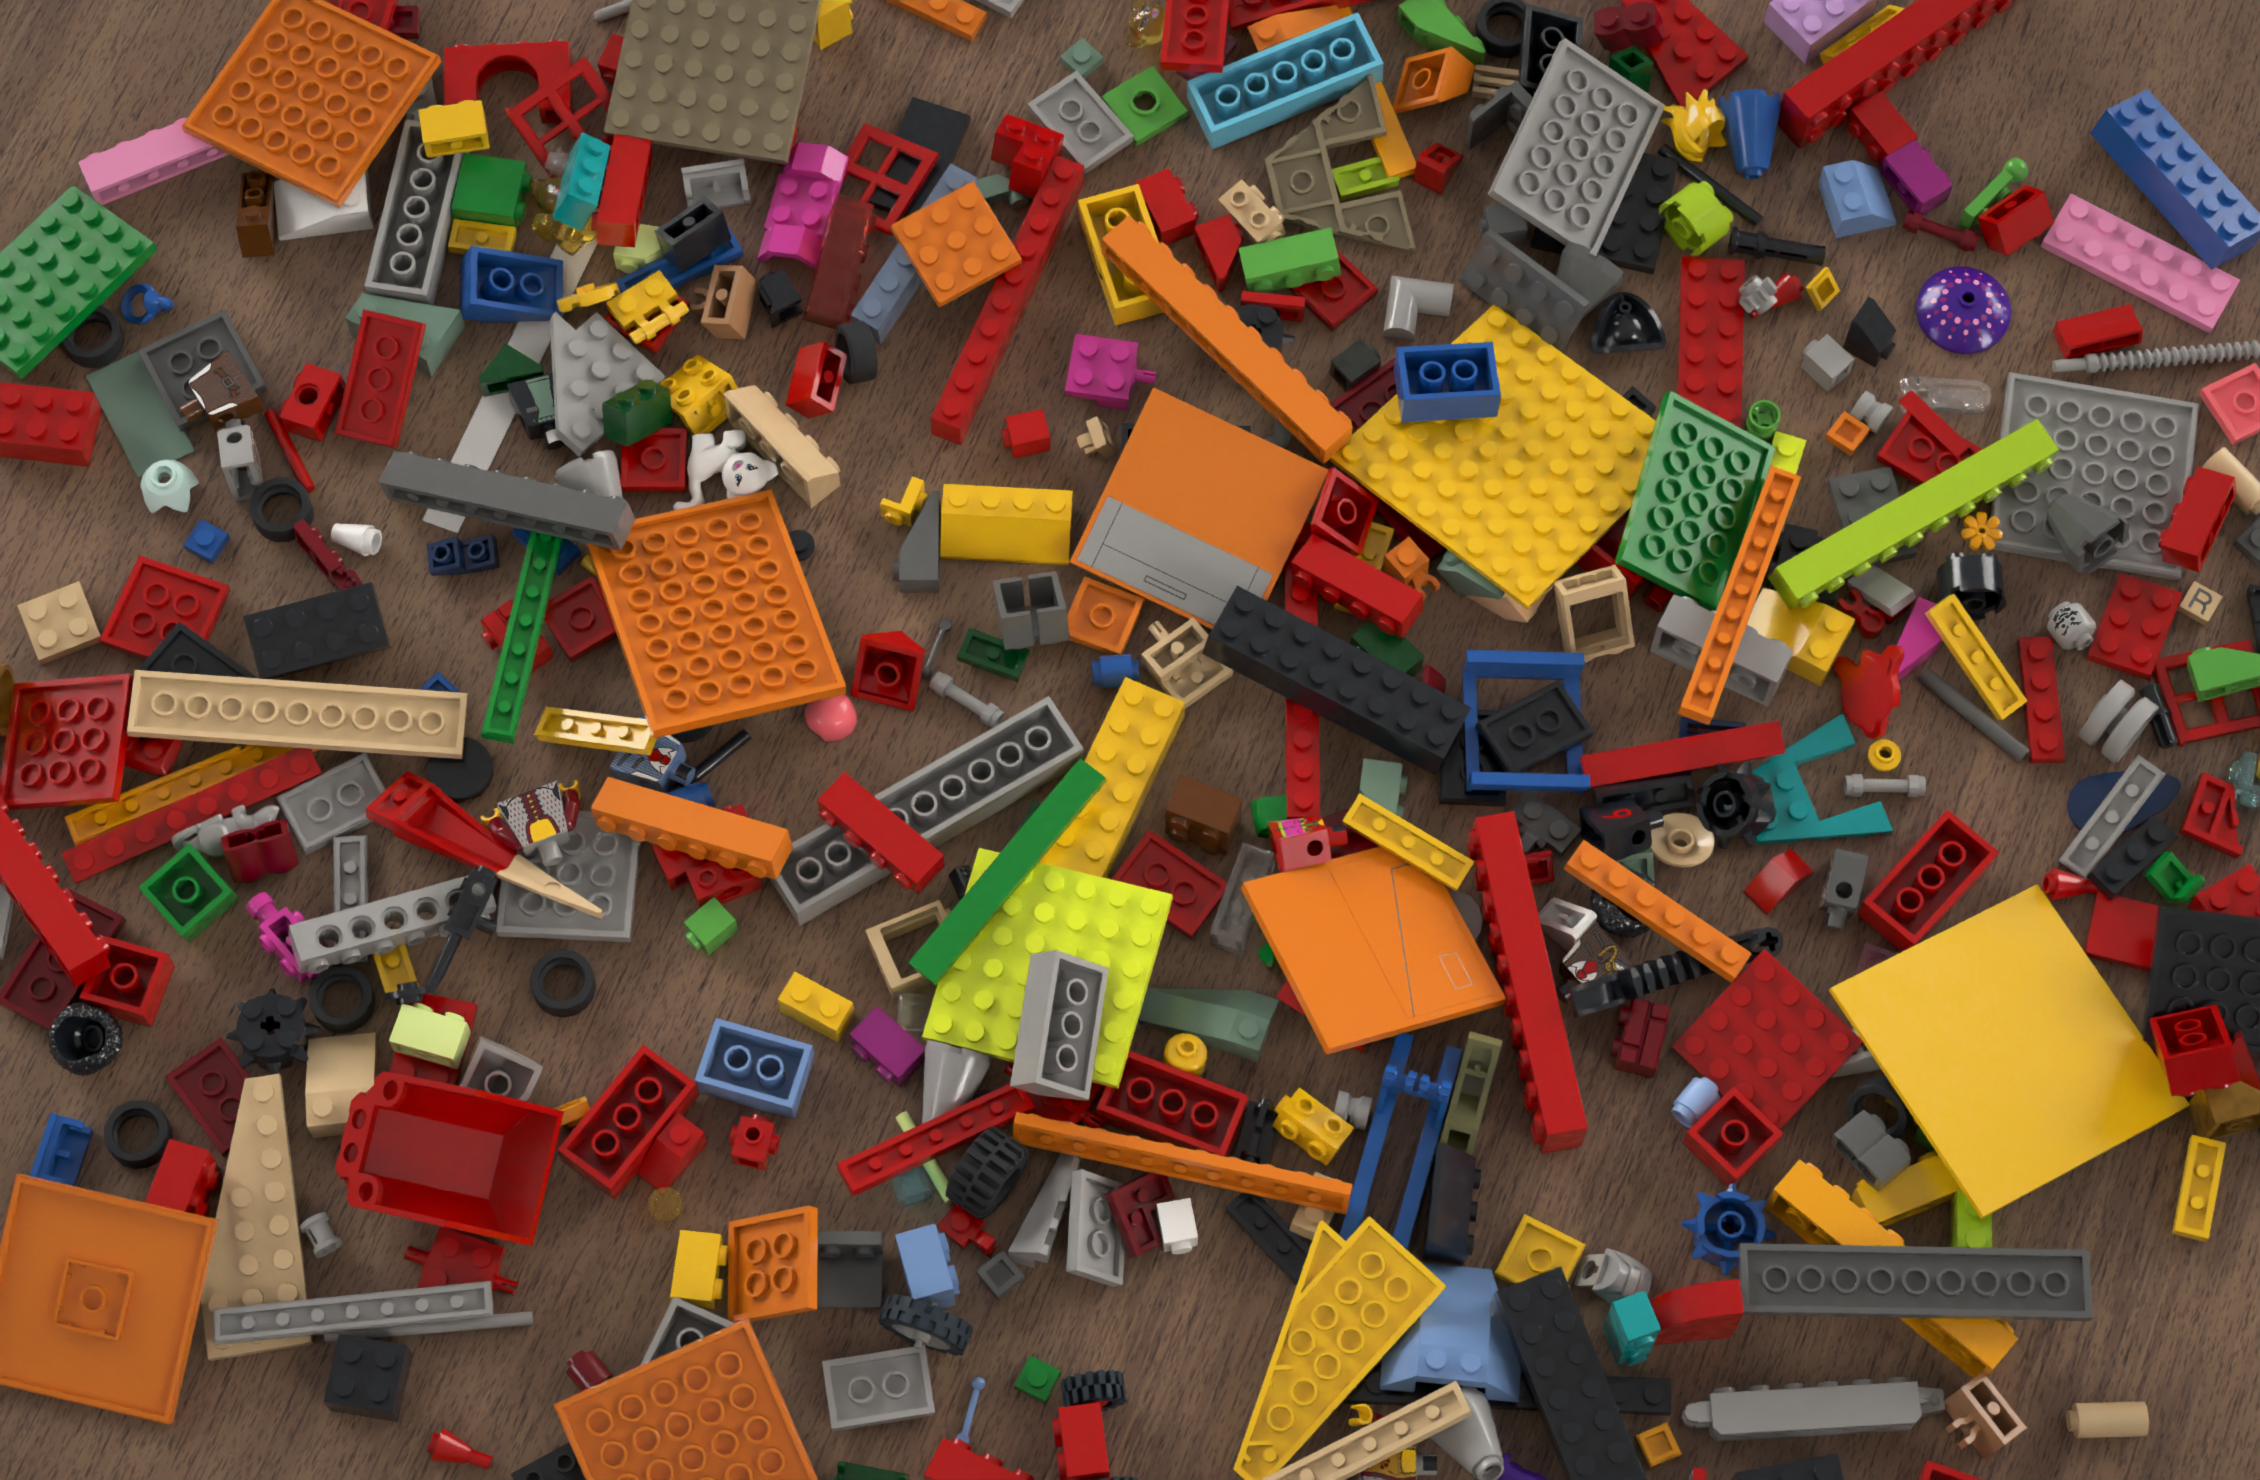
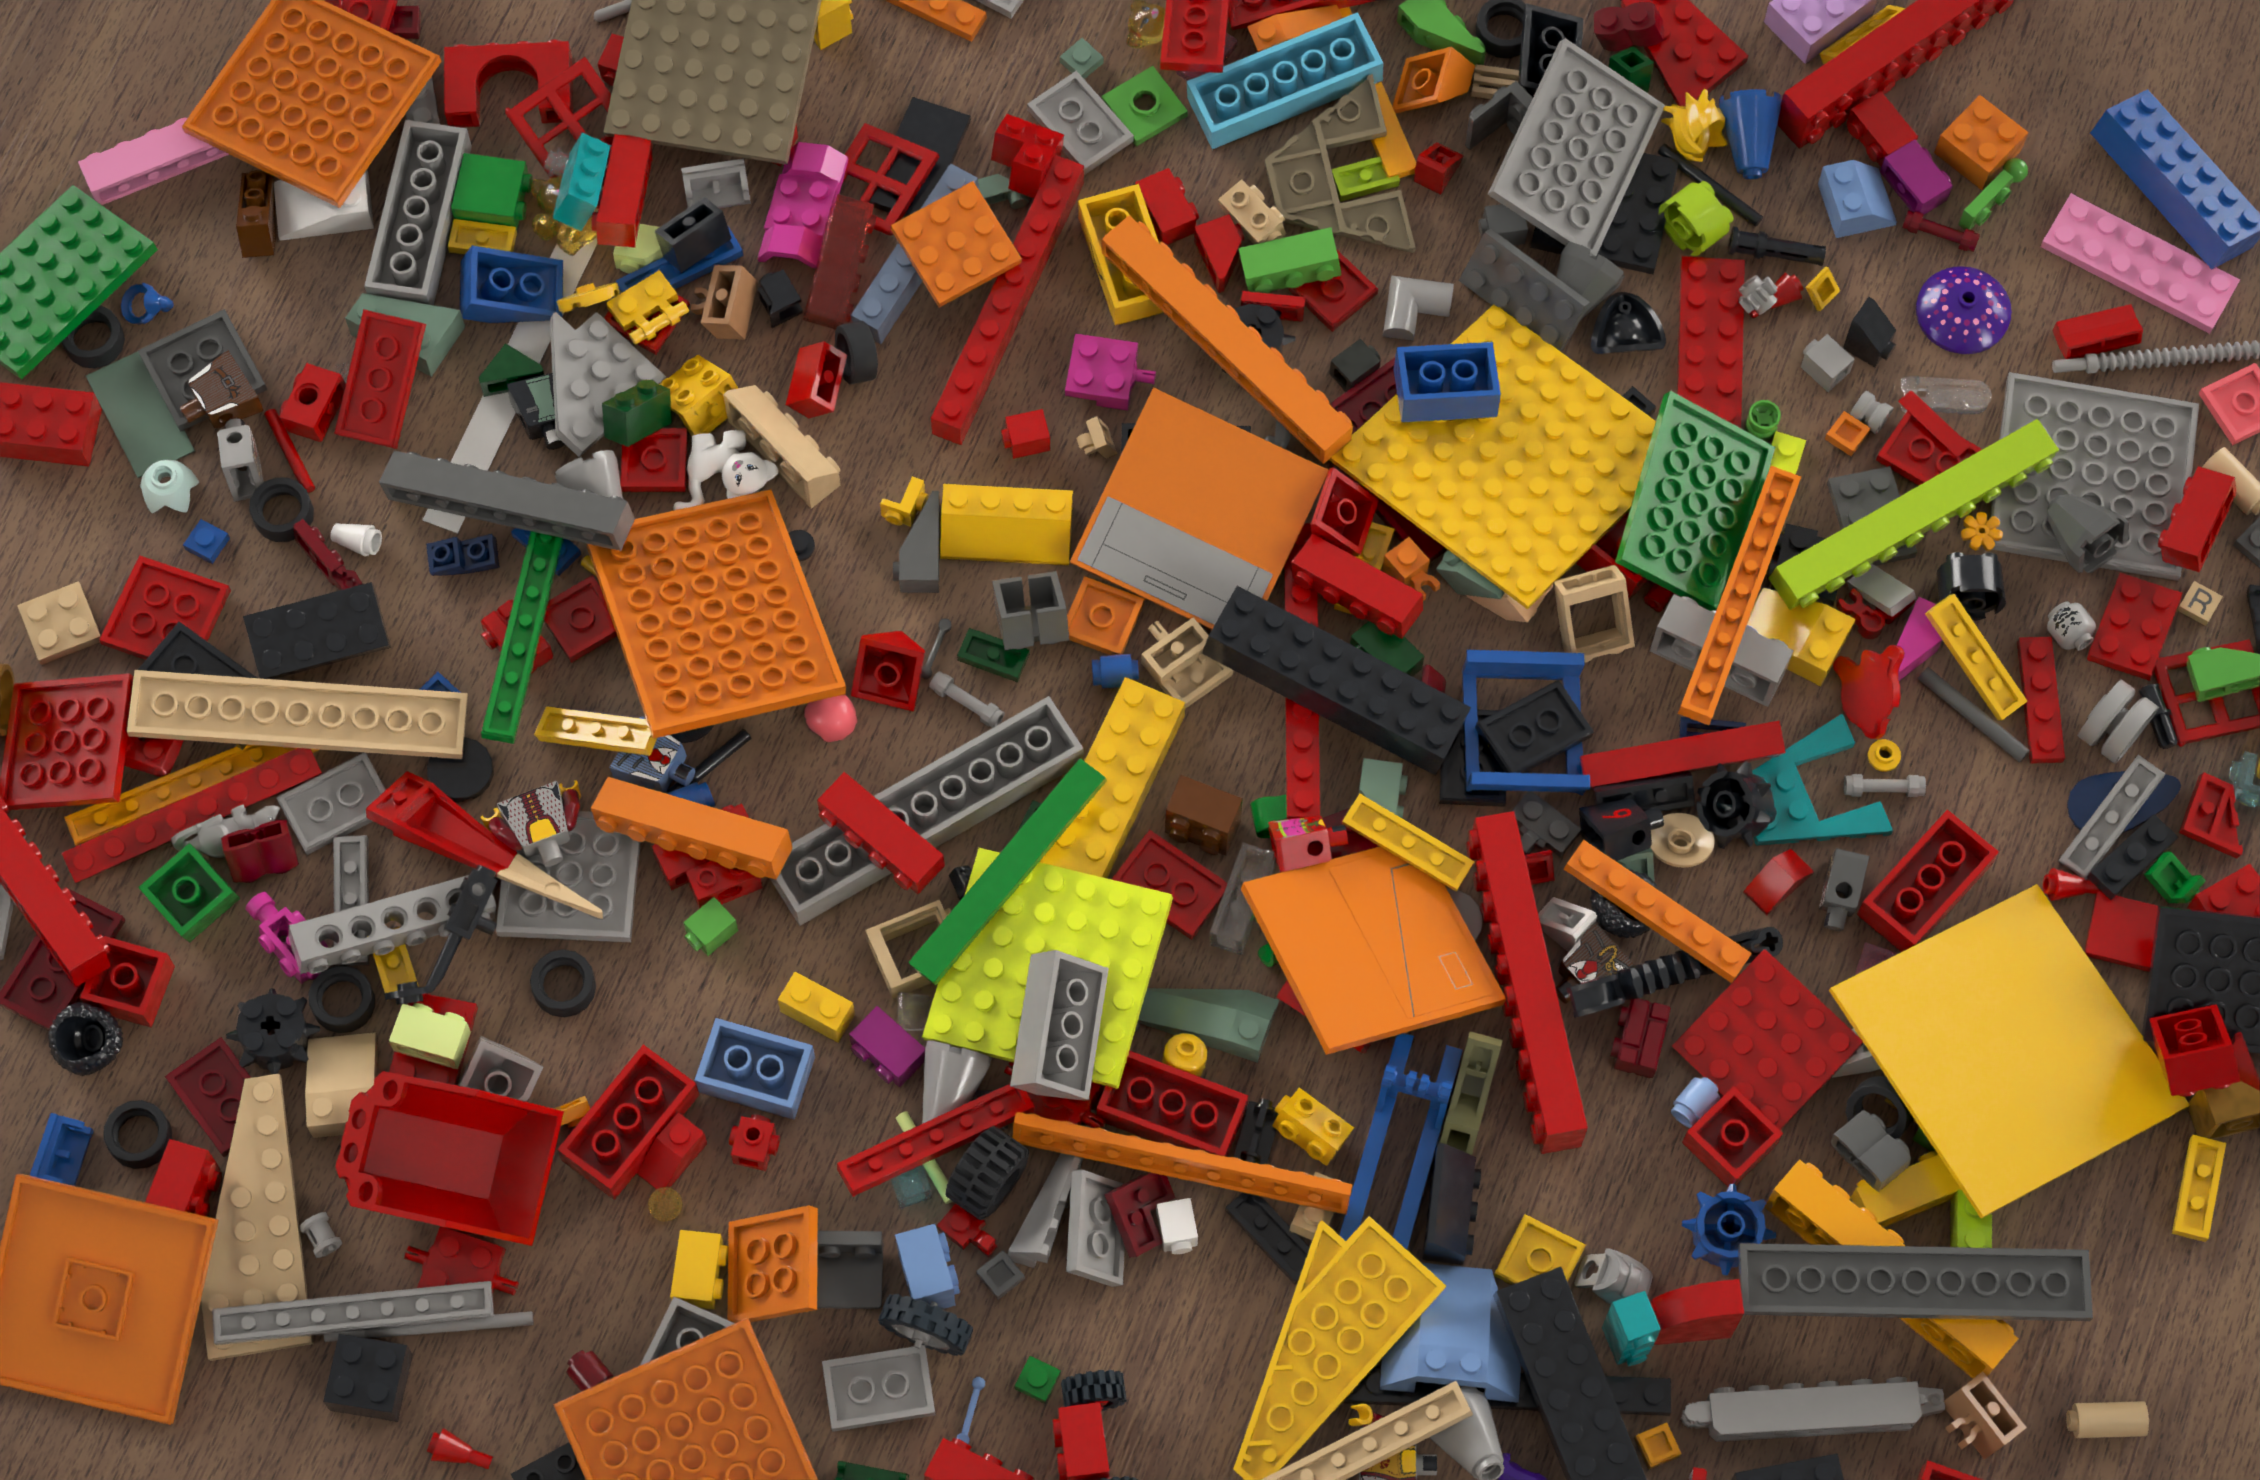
(454, 128): yellow brick -> none
(1353, 1110): light grey wheel -> none
(1980, 142): none -> orange brick
(2016, 220): red brick -> none

